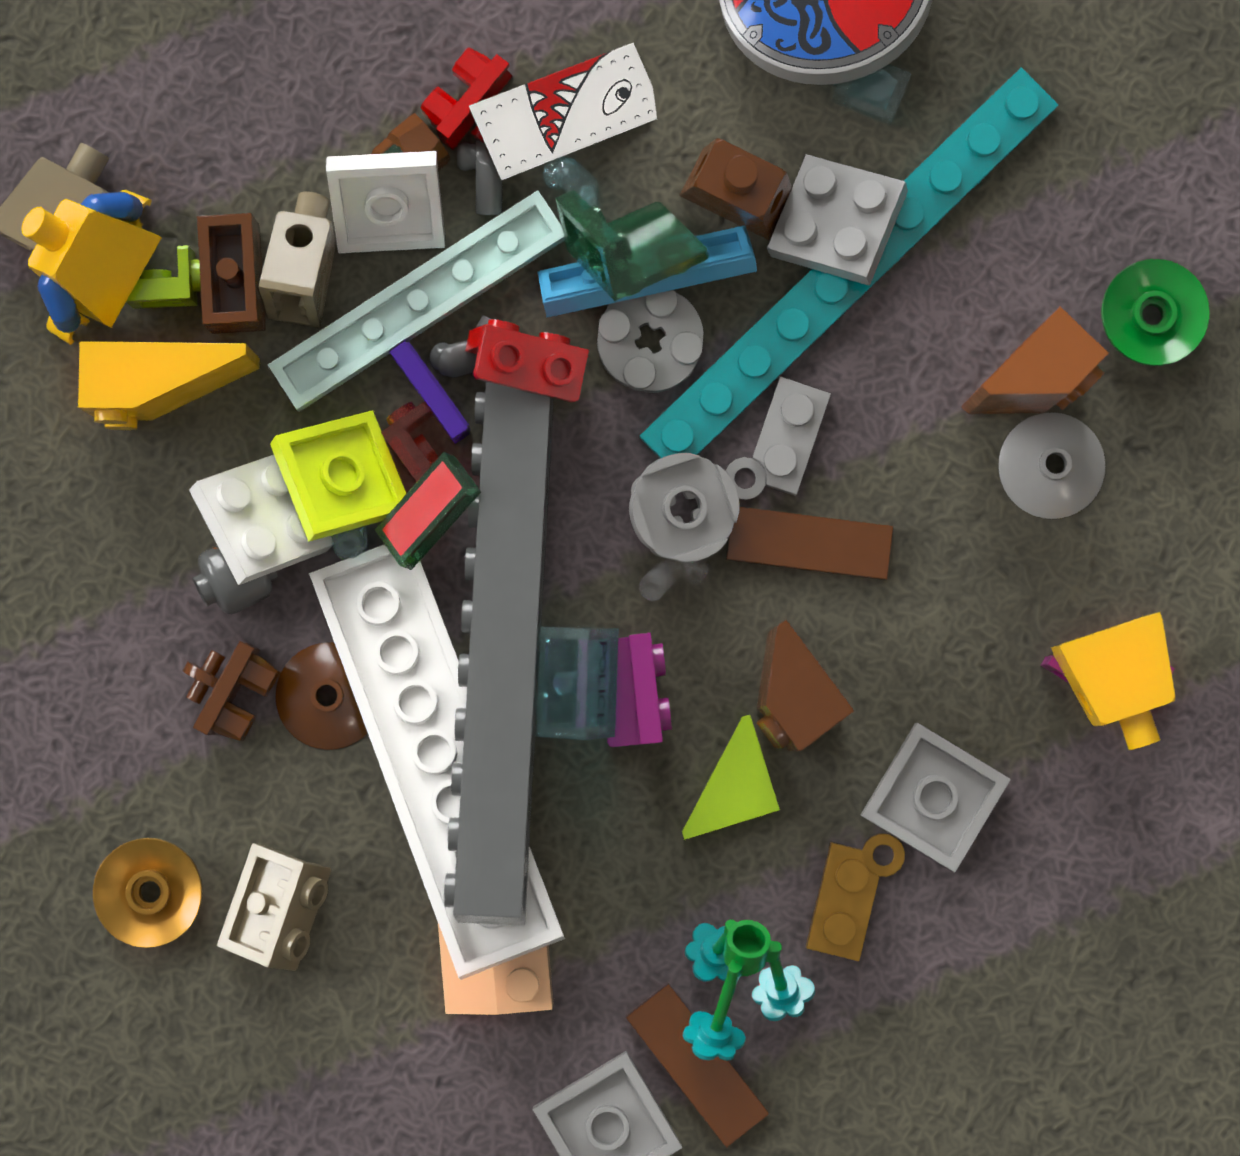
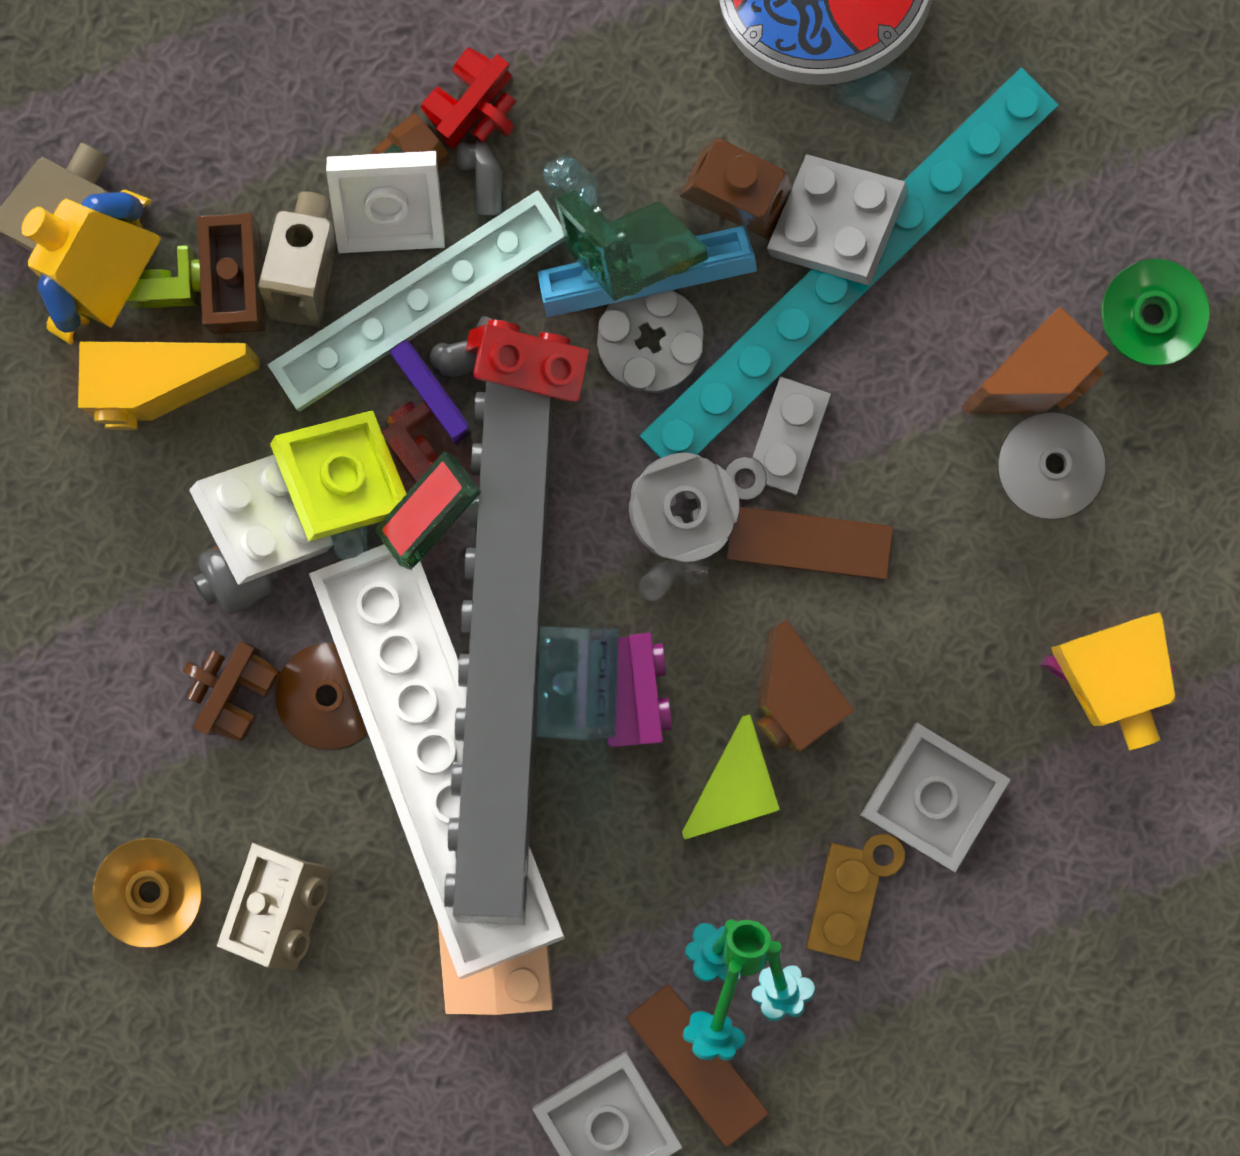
(565, 111): white sticker -> none

